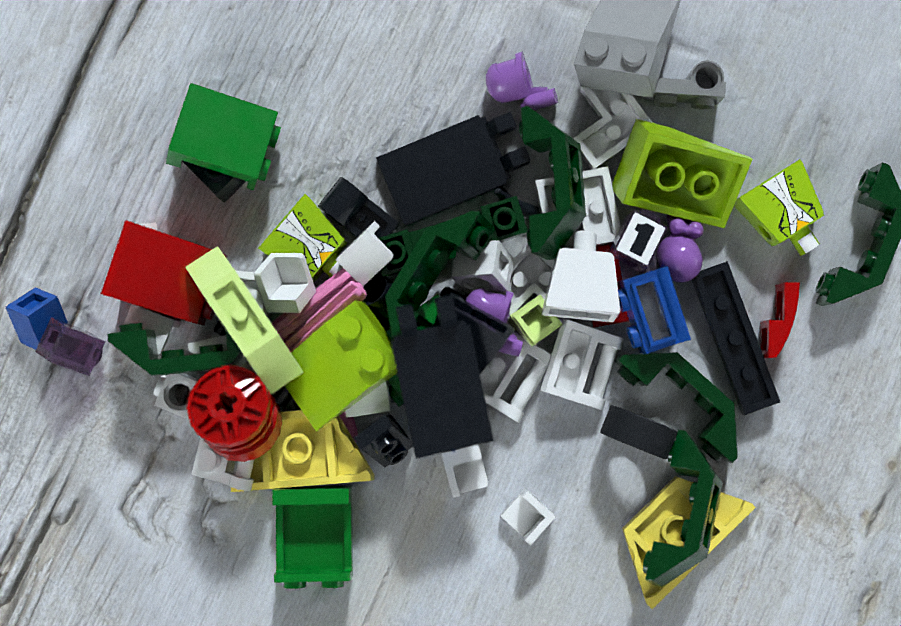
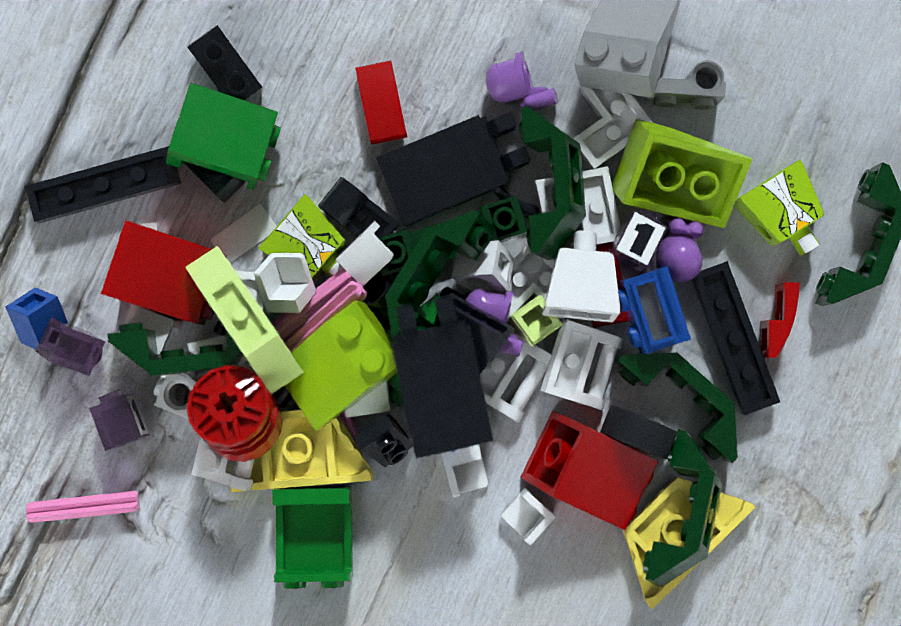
(82, 506): none -> bright pink axle
(101, 185): none -> black plate
(118, 420): none -> clear purple brick
(224, 64): none -> black plate
(244, 233): none -> white sticker
(381, 102): none -> red slope
(589, 470): none -> red slope

